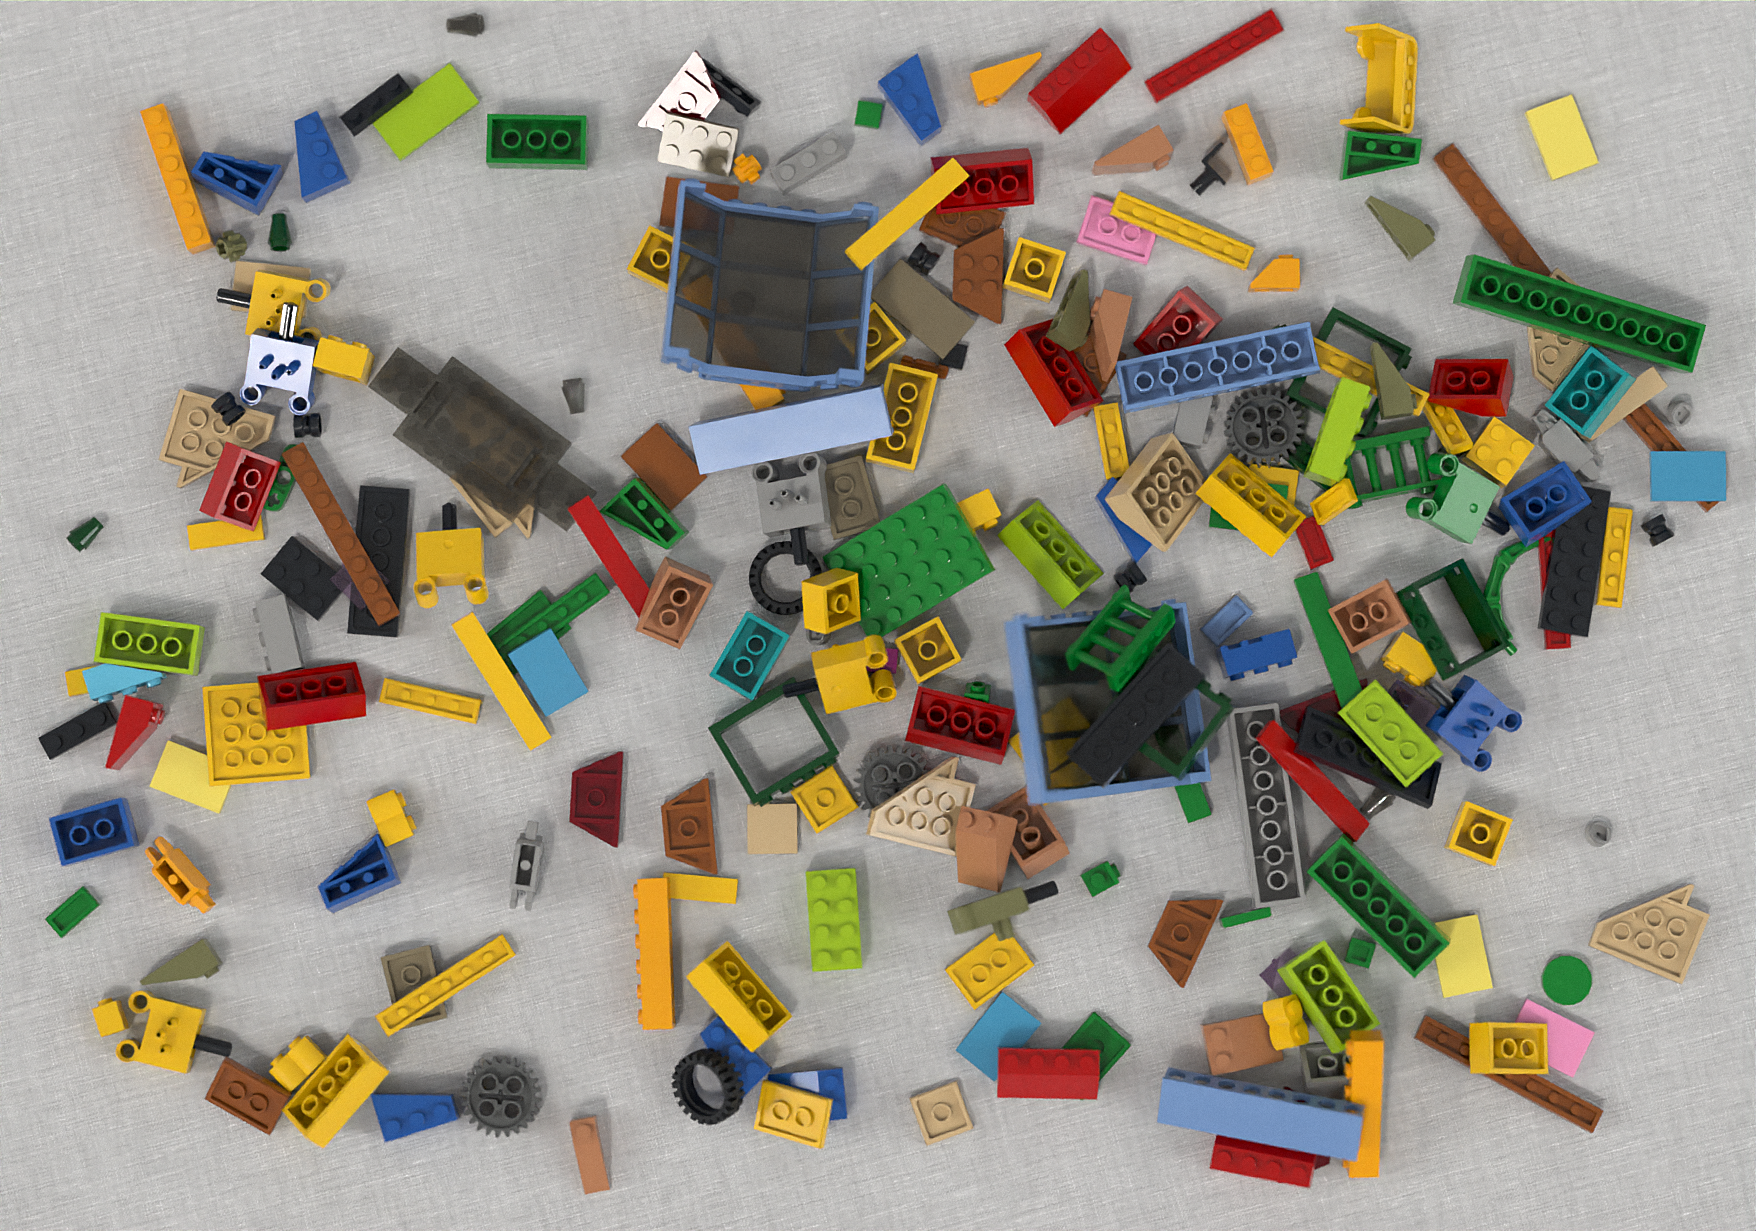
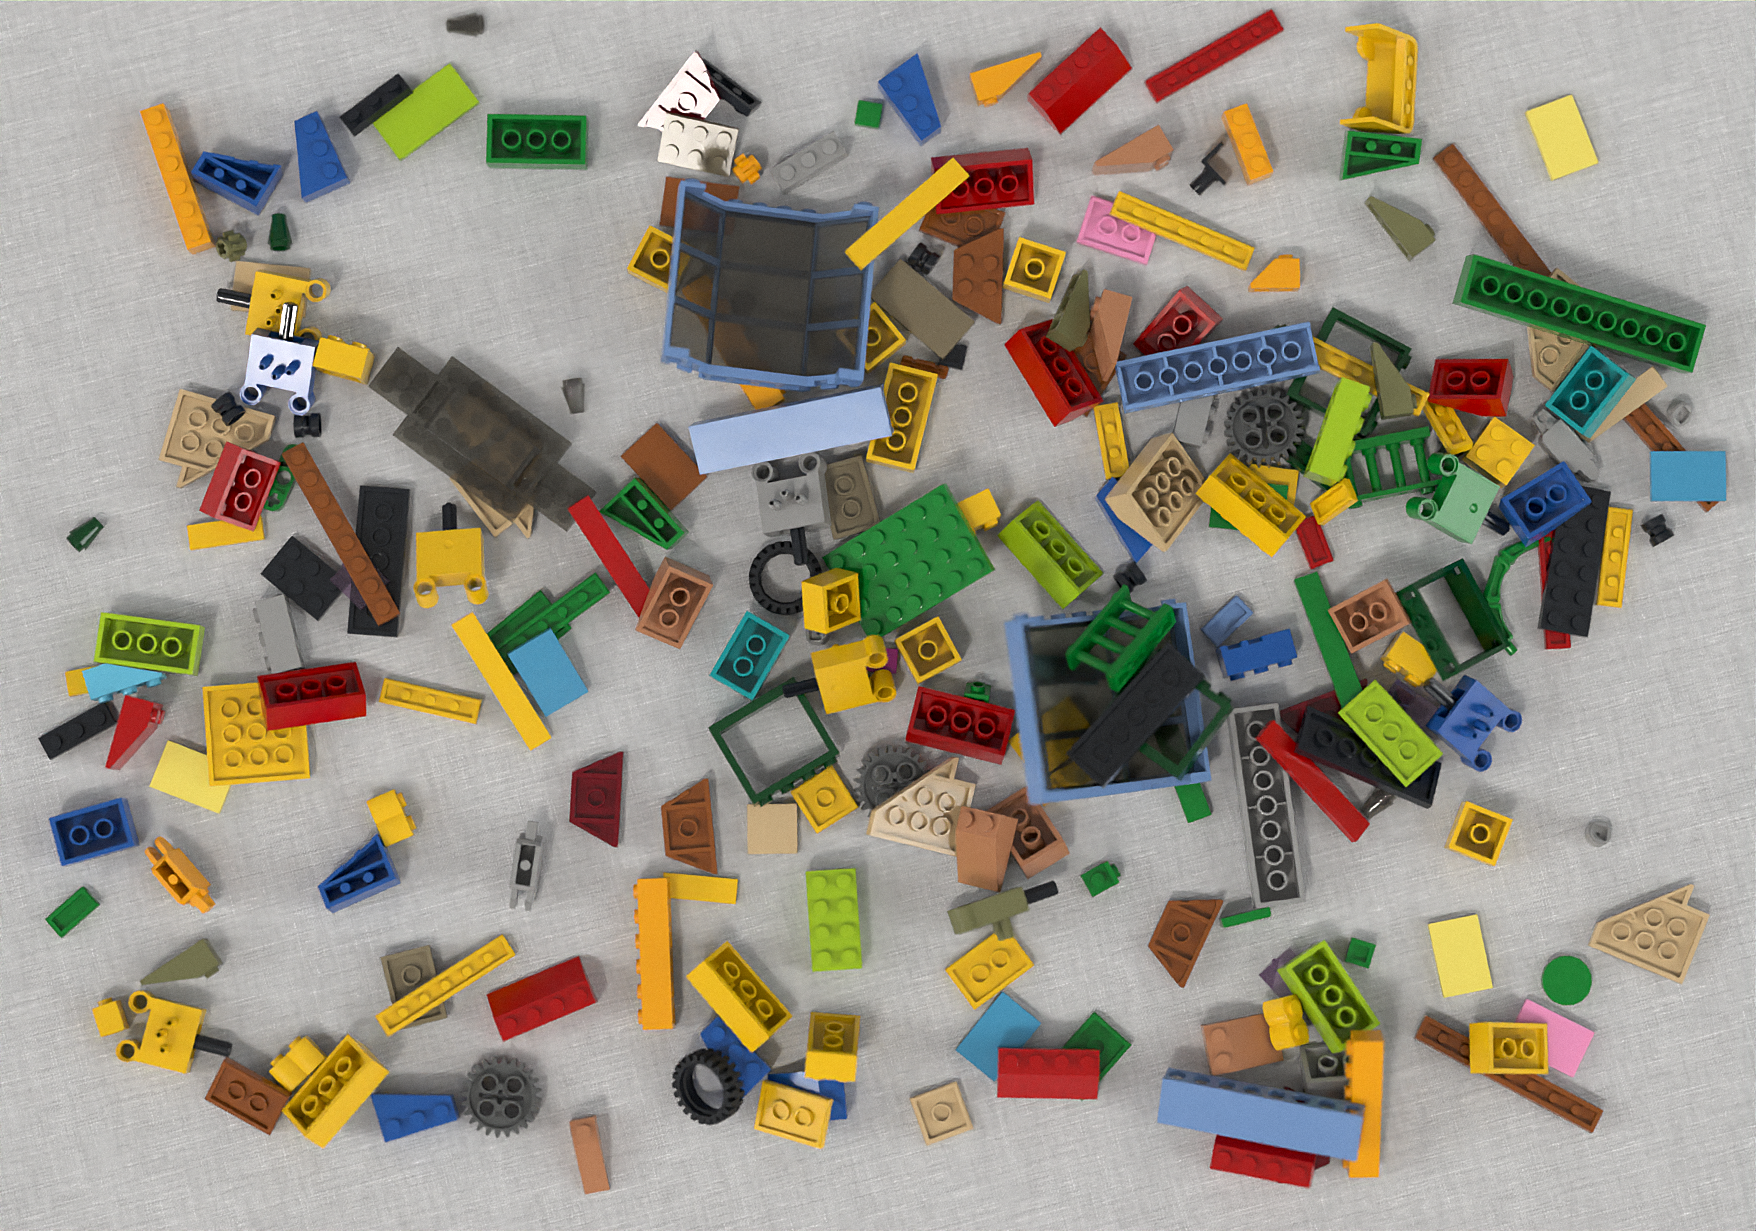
(541, 998): none -> red slope
(832, 1046): none -> yellow slope
(1379, 905): green brick -> none

